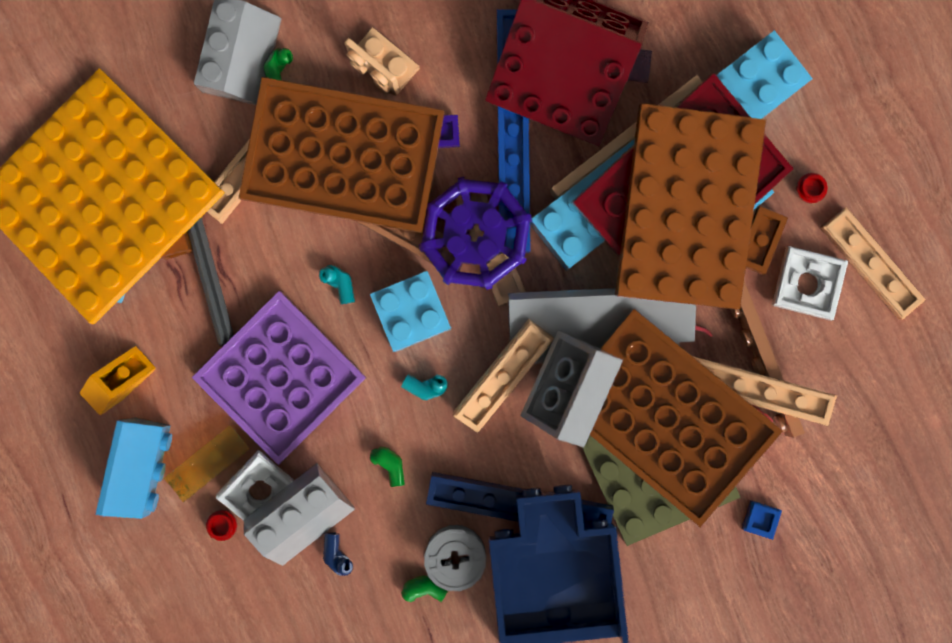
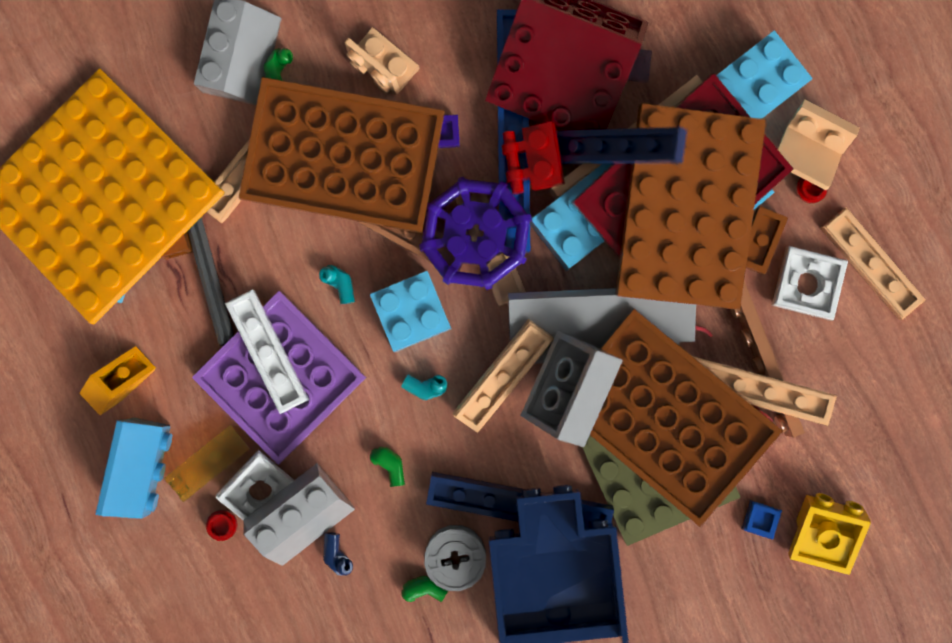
(267, 351): none -> white tile
(542, 158): none -> red plate
(622, 146): none -> dark blue plate
(816, 143): none -> light nougat bracket
(829, 533): none -> yellow plate

